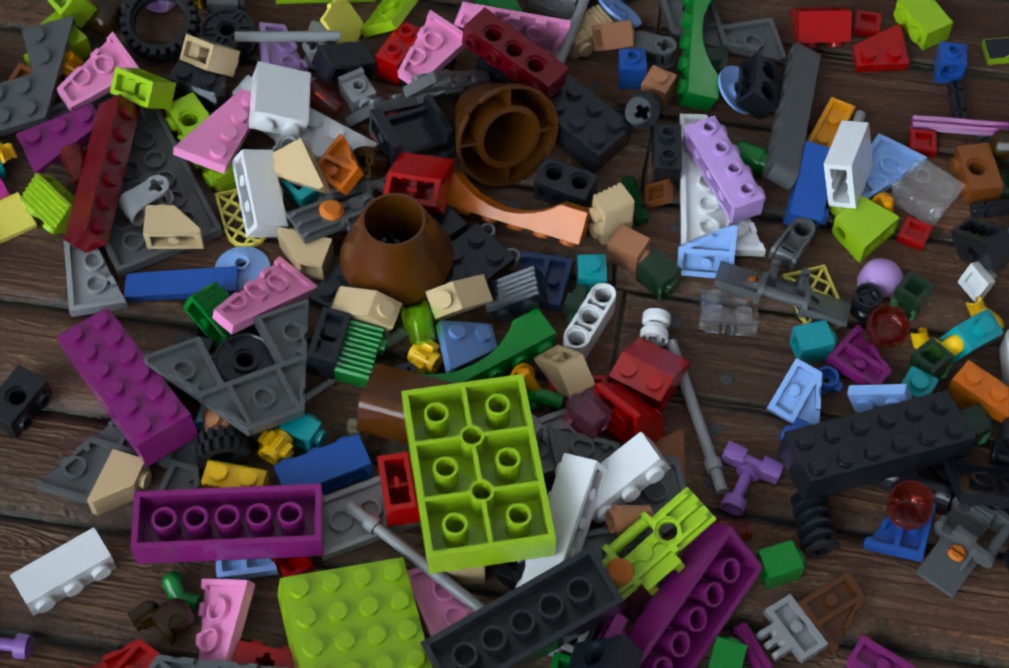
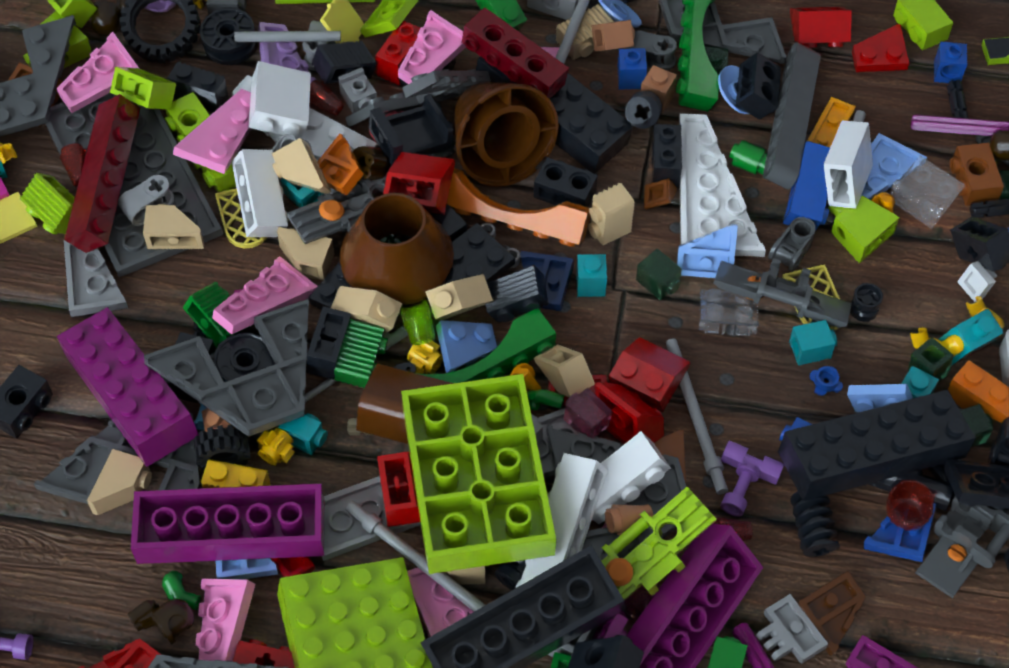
(44, 141): magenta wing -> none
(63, 572): white brick -> none
(72, 61): light orange plate -> none
(178, 283): blue tile -> none
(209, 55): tan slope -> none
(253, 259): light blue dish -> none
(332, 465): blue brick -> none
(542, 30): bright pink wing -> none
(574, 301): clear green plate -> none
(592, 311): white beam -> none
(627, 248): nougat brick -> none
(640, 213): dark green axle -> none
(655, 326): white wheel -> none
(724, 169): lavender brick -> none
(780, 564): green brick -> none
(798, 394): light blue wing -> none
(859, 360): magenta wing -> none
(866, 23): red tile -> none
(881, 273): lavender hair -> none
(887, 326): clear red hair -> none
(912, 295): clear green brick -> none
(914, 233): red tile -> none
(923, 142): red tile -> none

